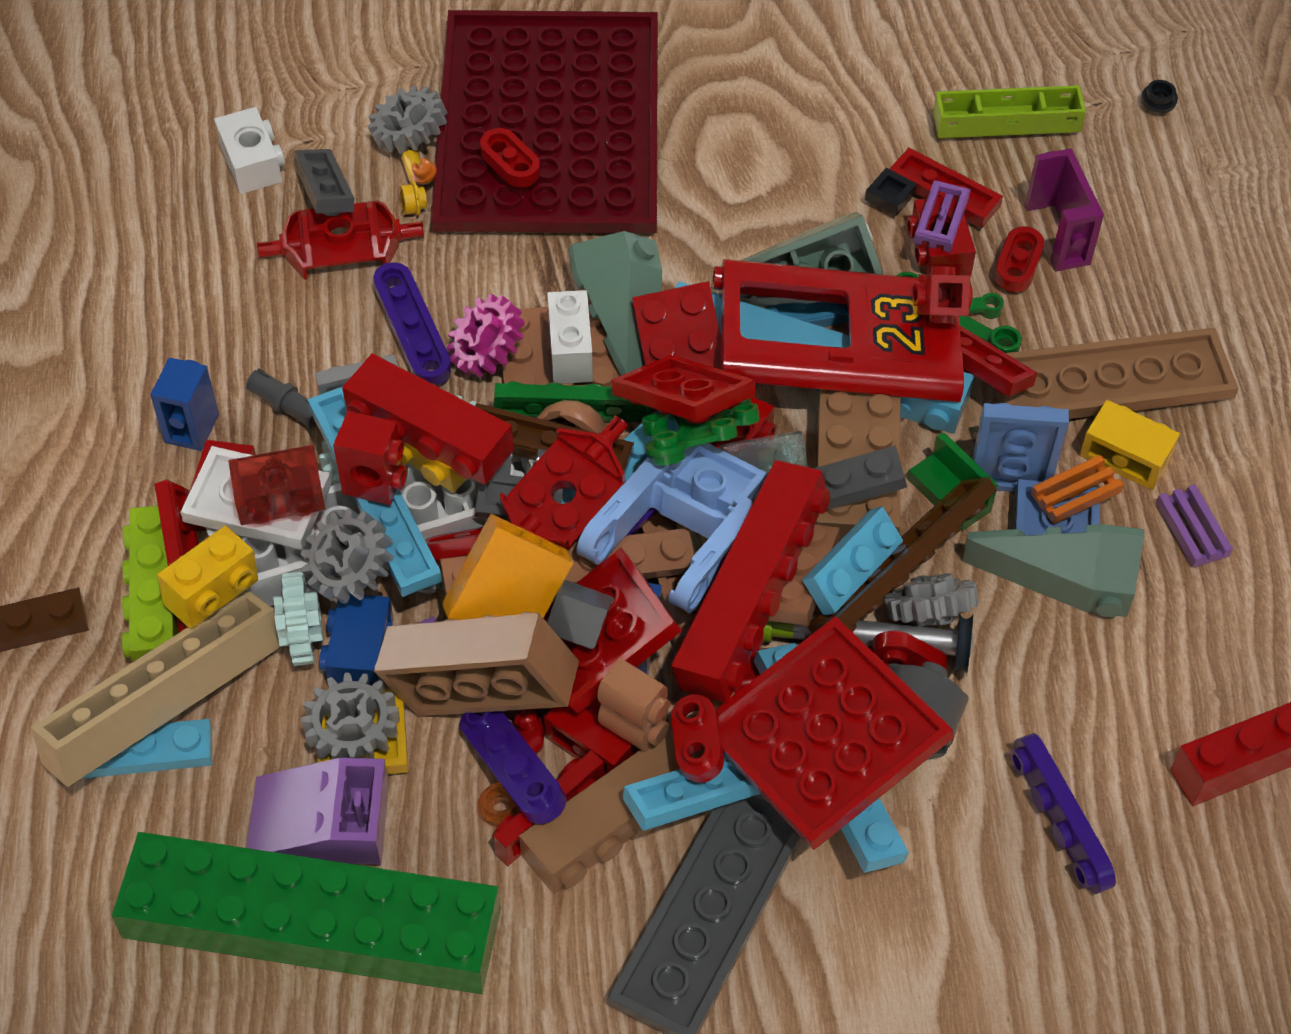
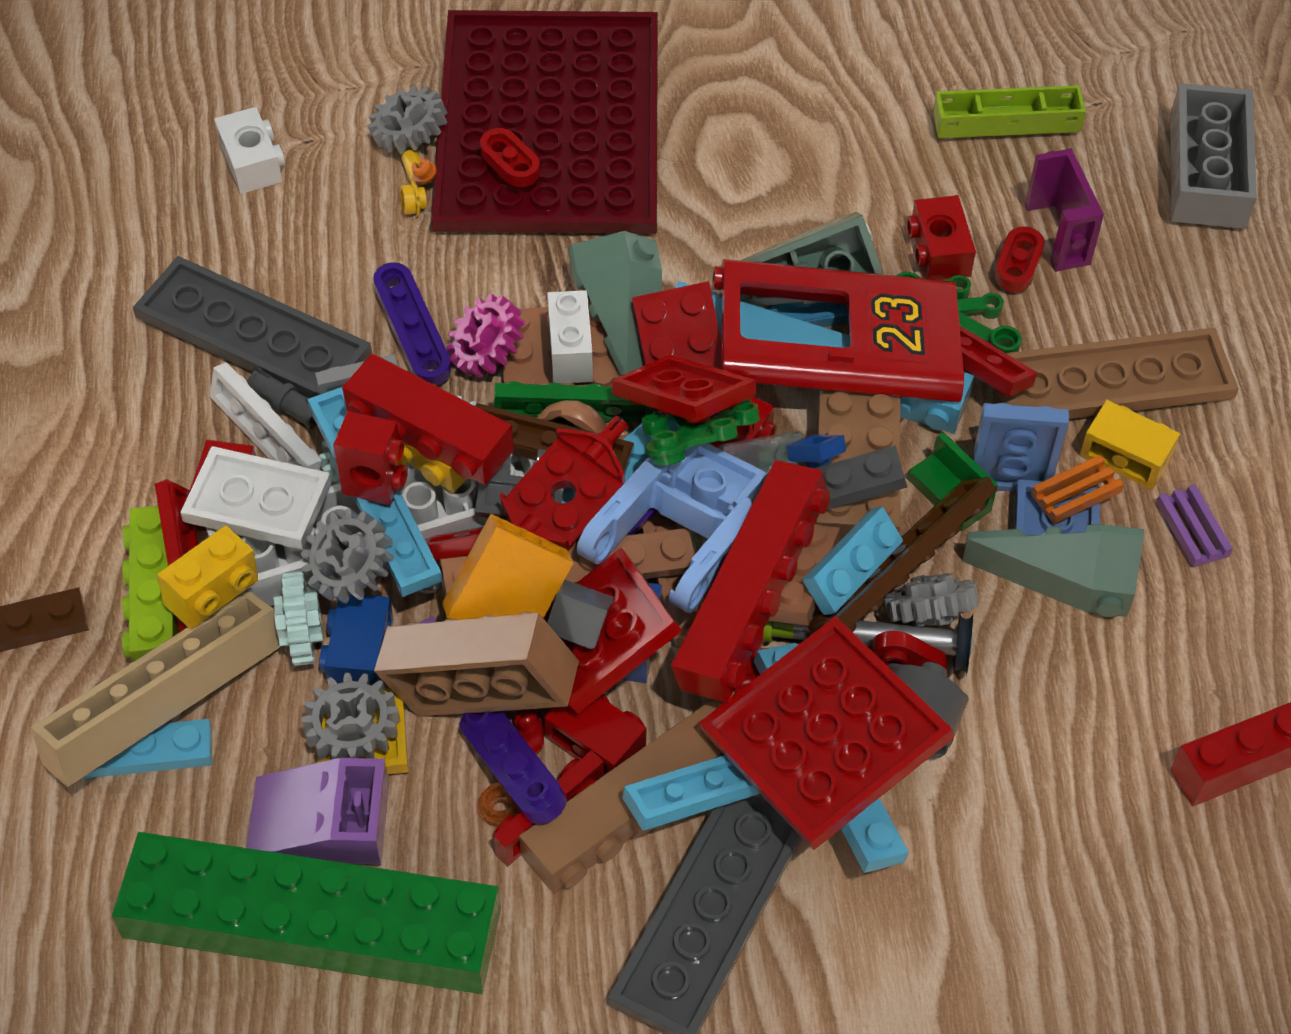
(185, 403): blue brick -> none
(246, 326): none -> dark grey plate
(258, 420): none -> white plate
(259, 476): clear red brick -> none
(324, 181): dark grey plate -> none
(370, 237): red plate -> none
(633, 705): nougat brick -> none
(697, 734): red plate -> none
(816, 449): none -> blue plate
(890, 191): black plate -> none
(924, 170): red plate -> none
(935, 237): medium lavender tile -> none
(955, 299): red brick -> none
(1068, 821): dark purple plate -> none
(1159, 96): black plate -> none
(1212, 156): none -> light grey brick

